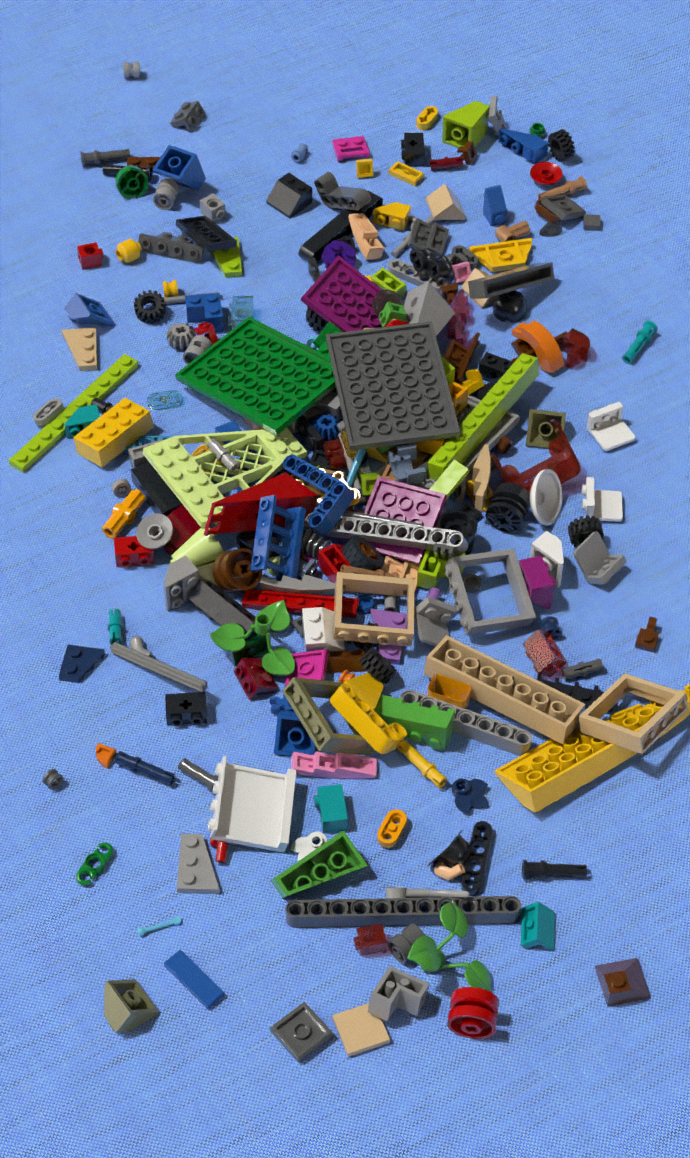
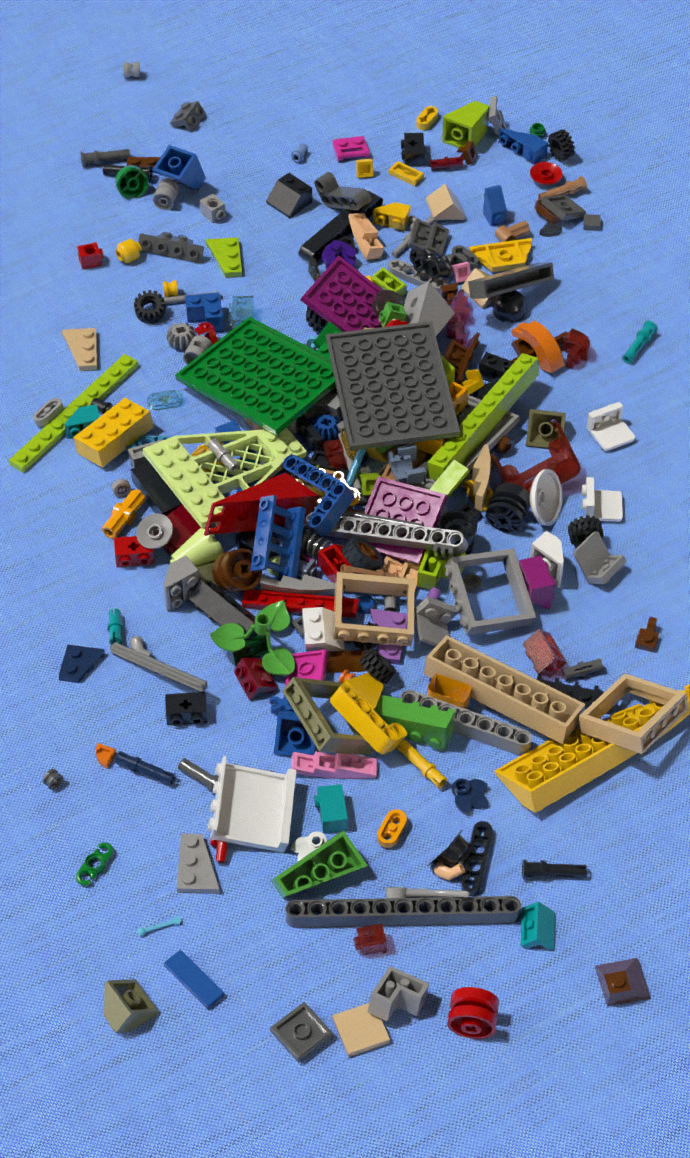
(87, 311): blue slope -> none
(206, 233): black plate -> none
(402, 943): dark grey wheel -> none
(432, 958): bright green plant -> none
(460, 492): light grey tile -> none
(550, 625): dark blue wheel -> none

